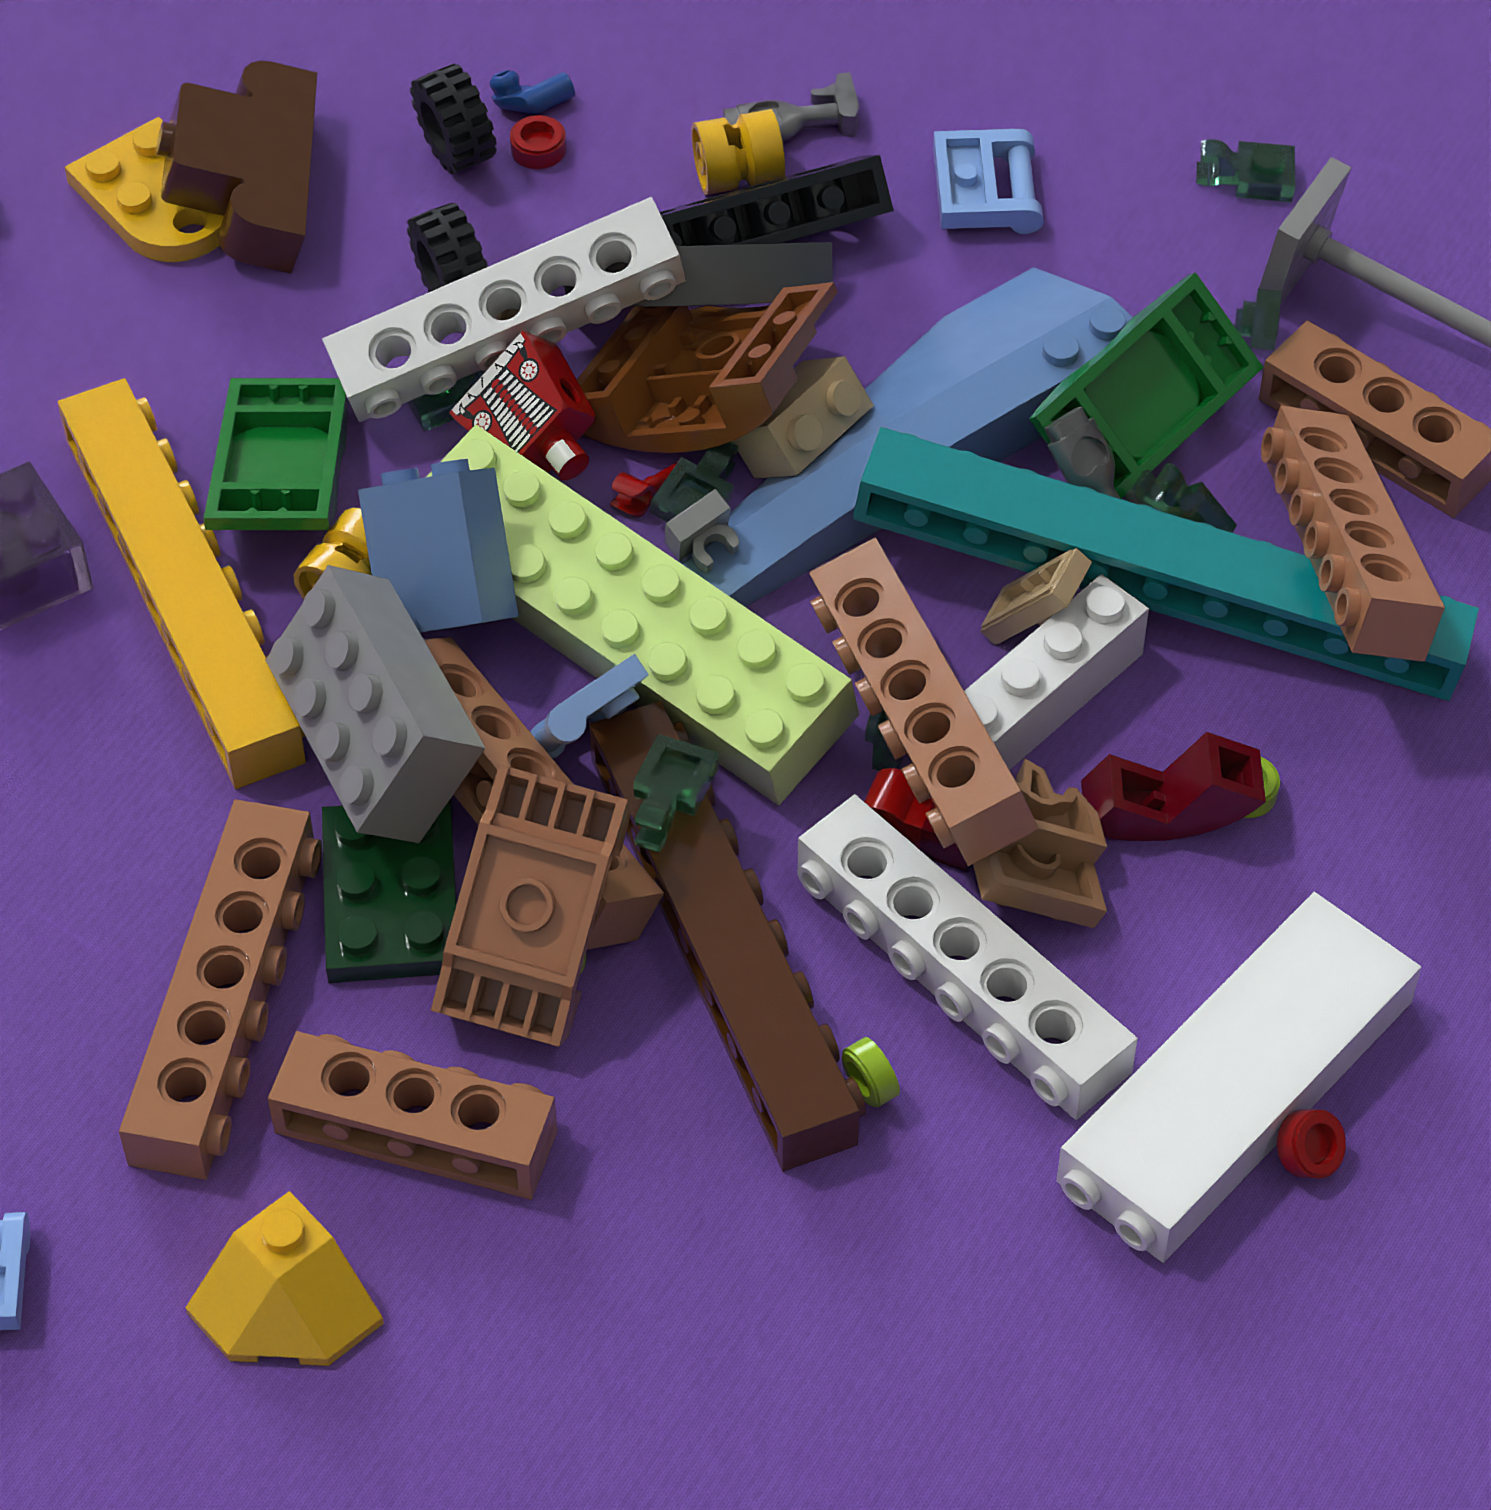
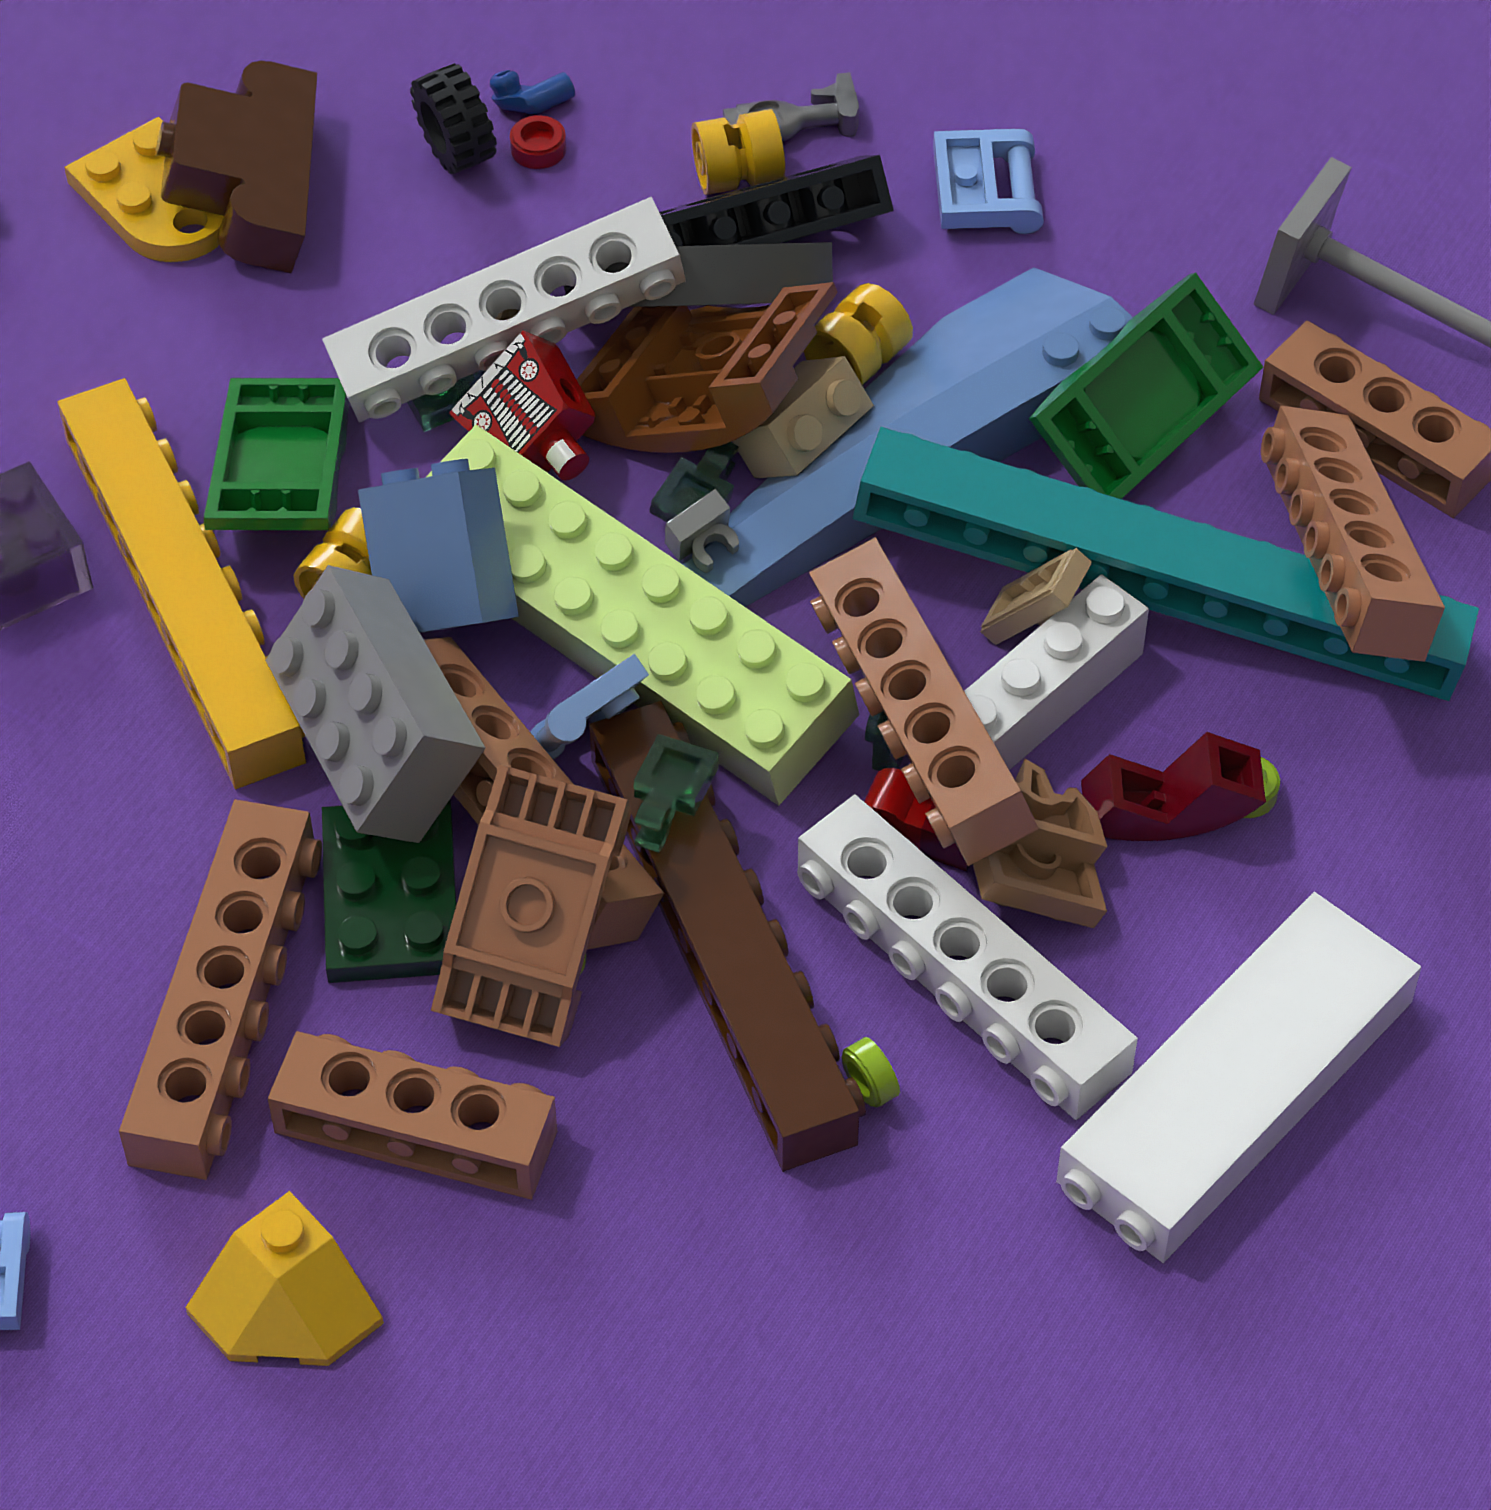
(444, 246): black tyre -> none
(636, 494): red hand -> none
(865, 329): none -> yellow wheel
(1084, 454): flat silver piece -> none
(1173, 496): plate -> none
(1255, 169): plate -> none
(1260, 320): plate -> none
(1311, 1143): red tile -> none

